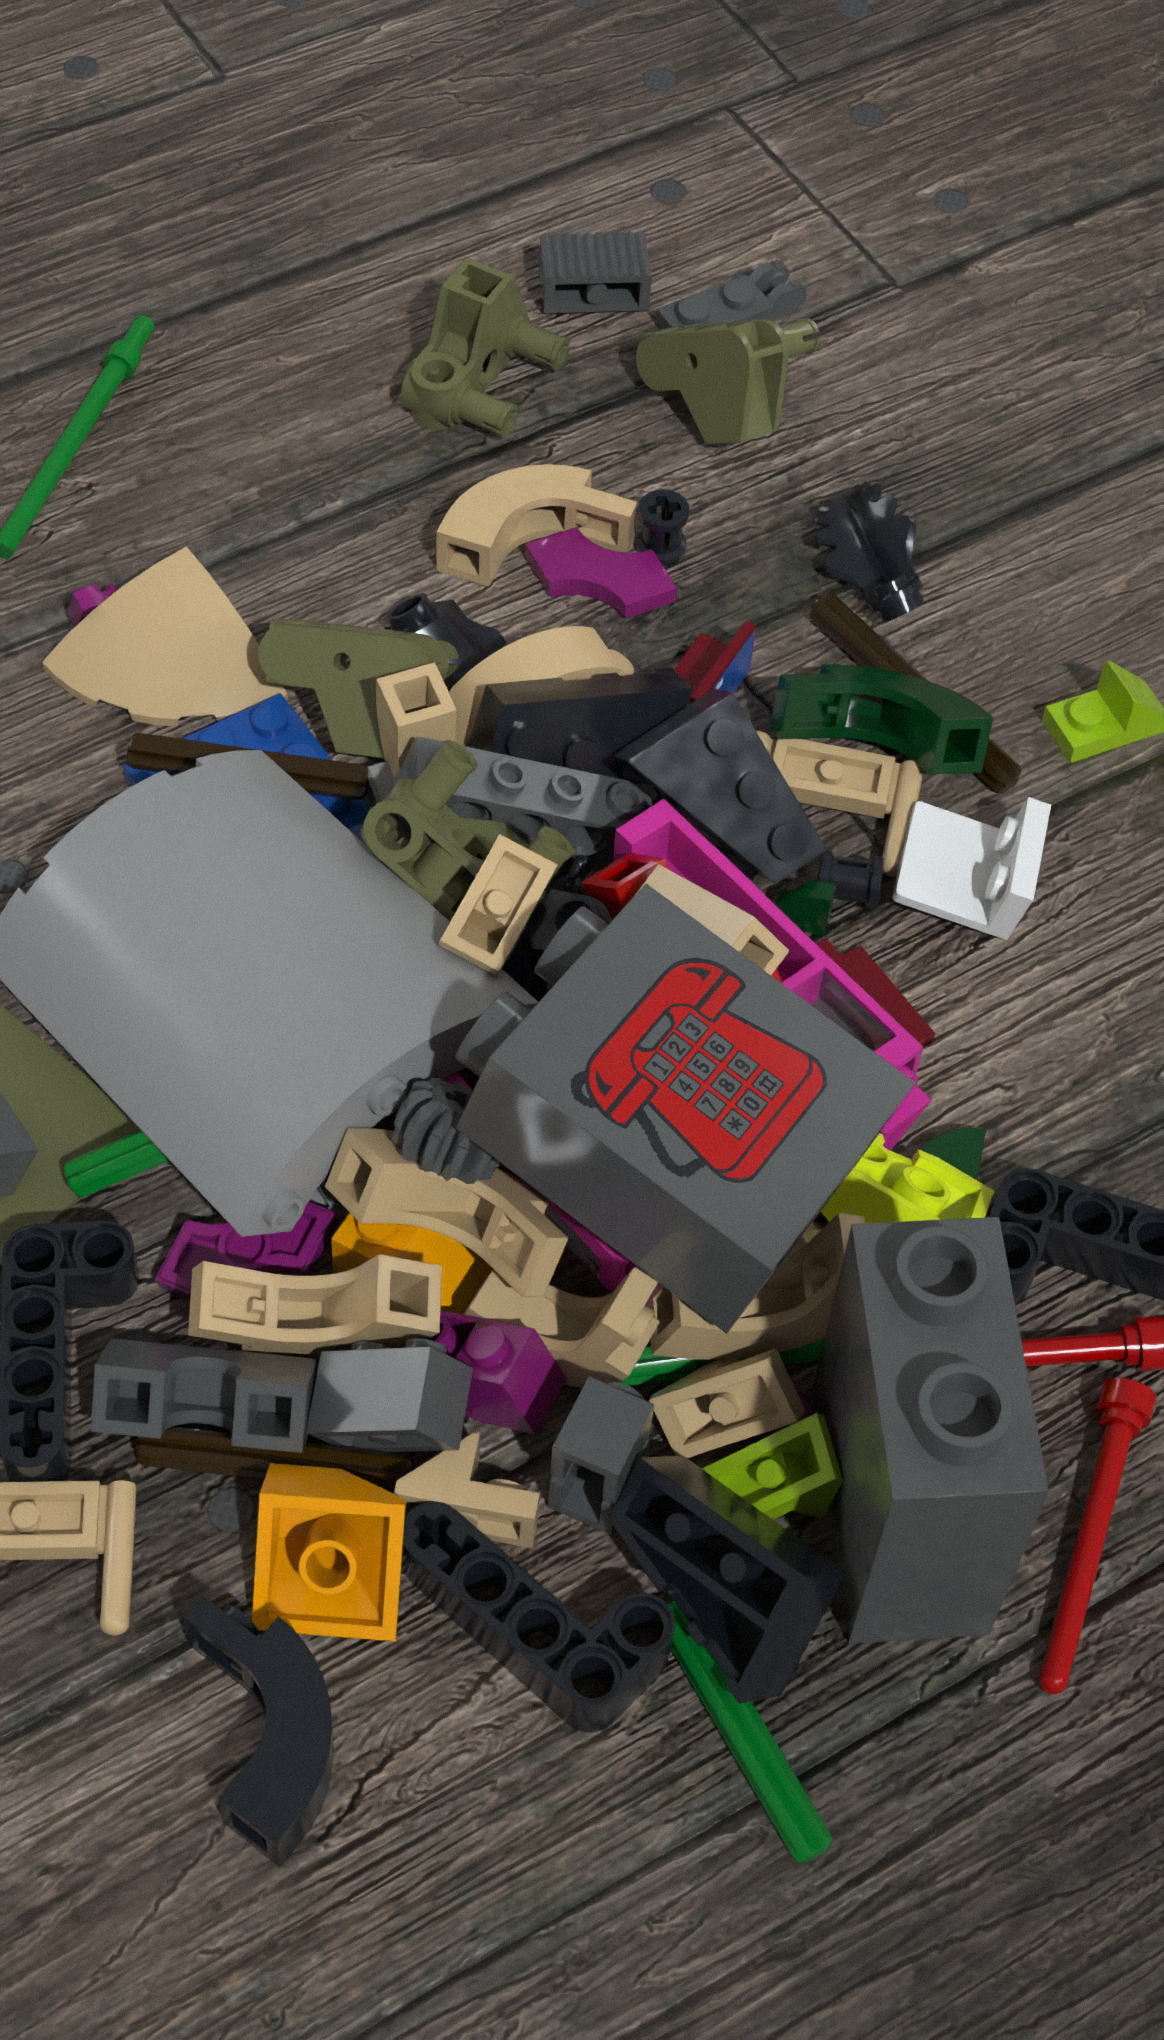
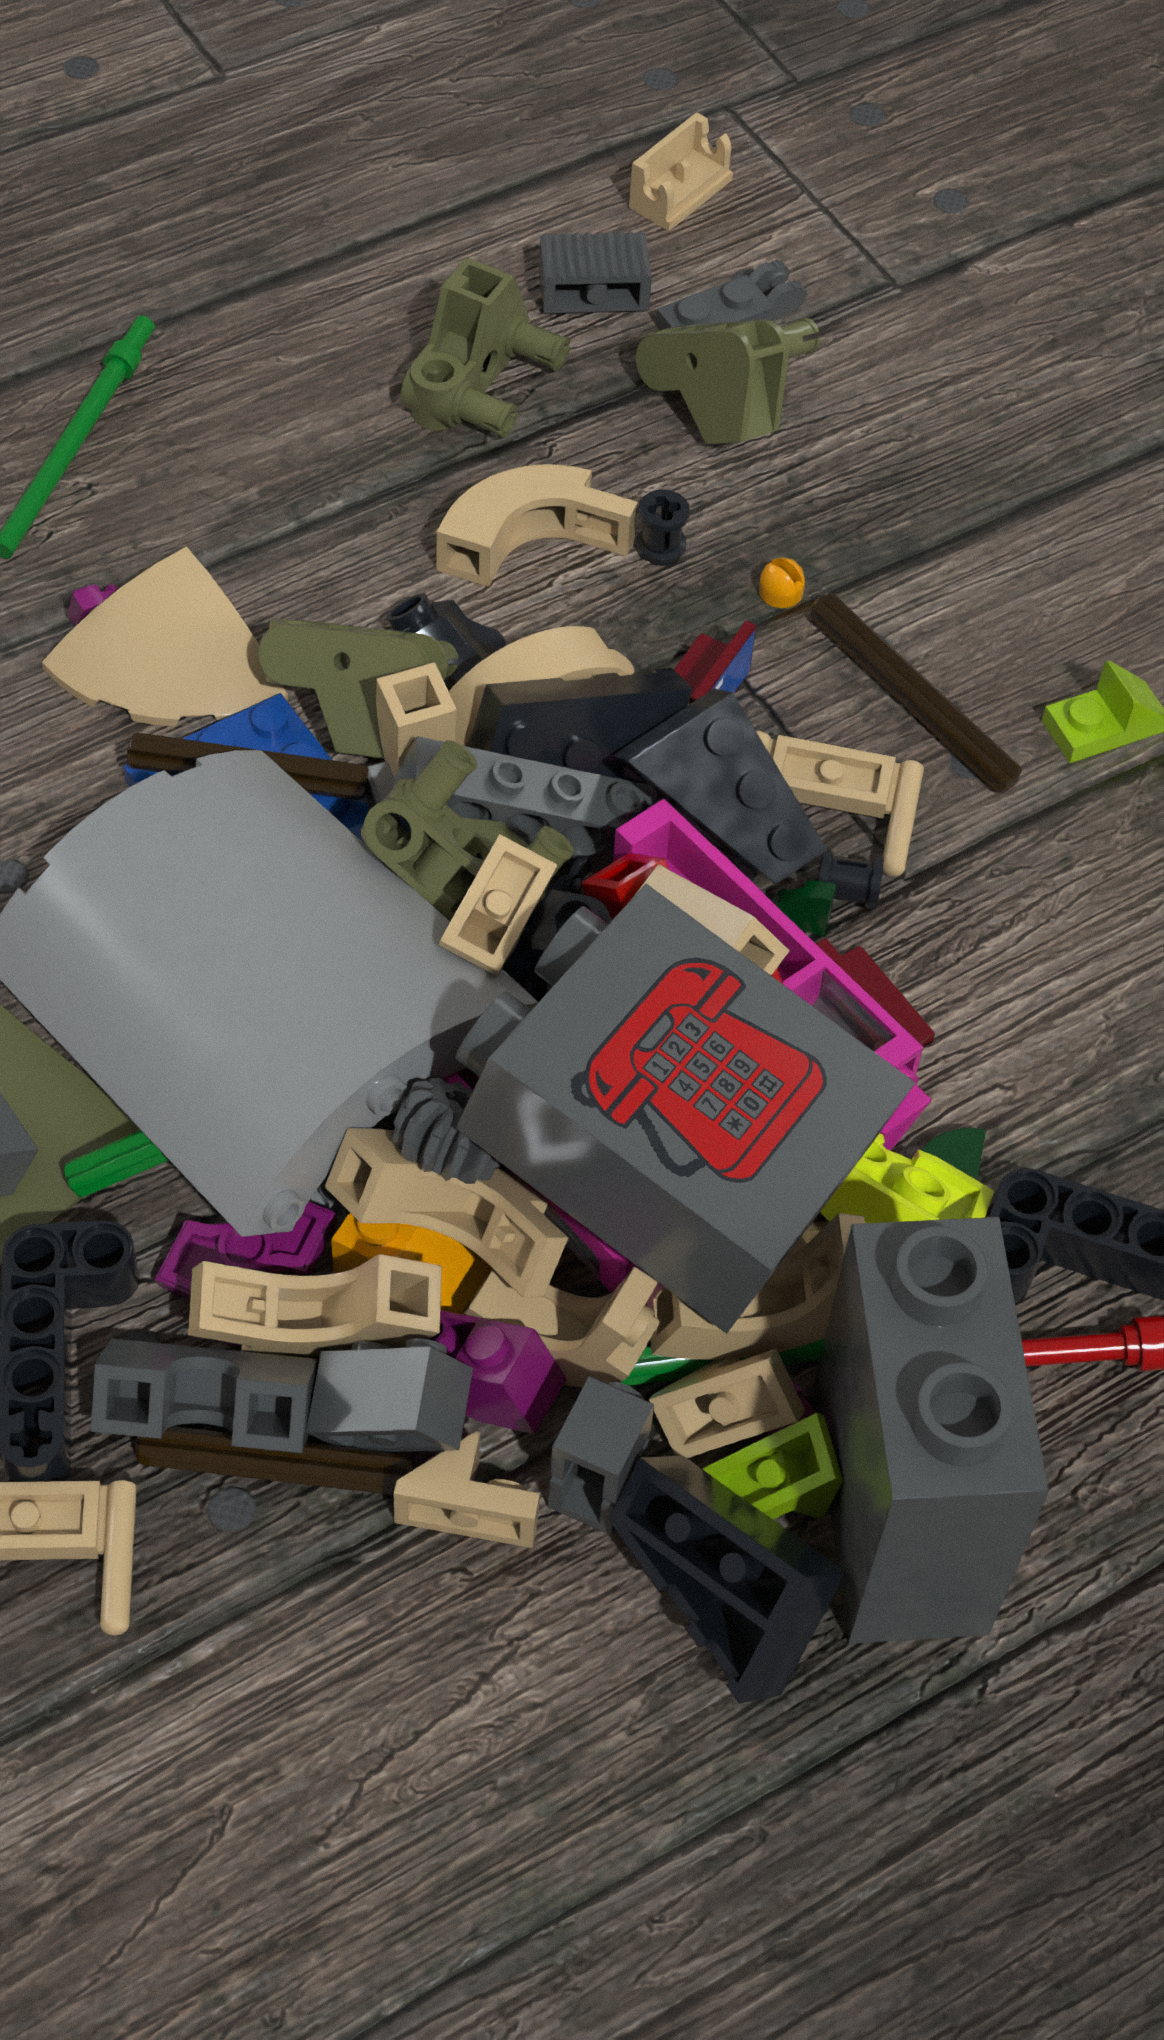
(290, 1773): black arch -> none
(328, 1553): light orange slope -> none
(528, 1607): black beam -> none
(624, 580): magenta tile -> none
(679, 173): none -> tan hinge
(753, 1749): green axle -> none
(782, 583): none -> light orange hinge
(871, 548): black plant -> none
(888, 708): dark green arch -> none
(971, 868): white bracket -> none
(1124, 1410): red piece -> none

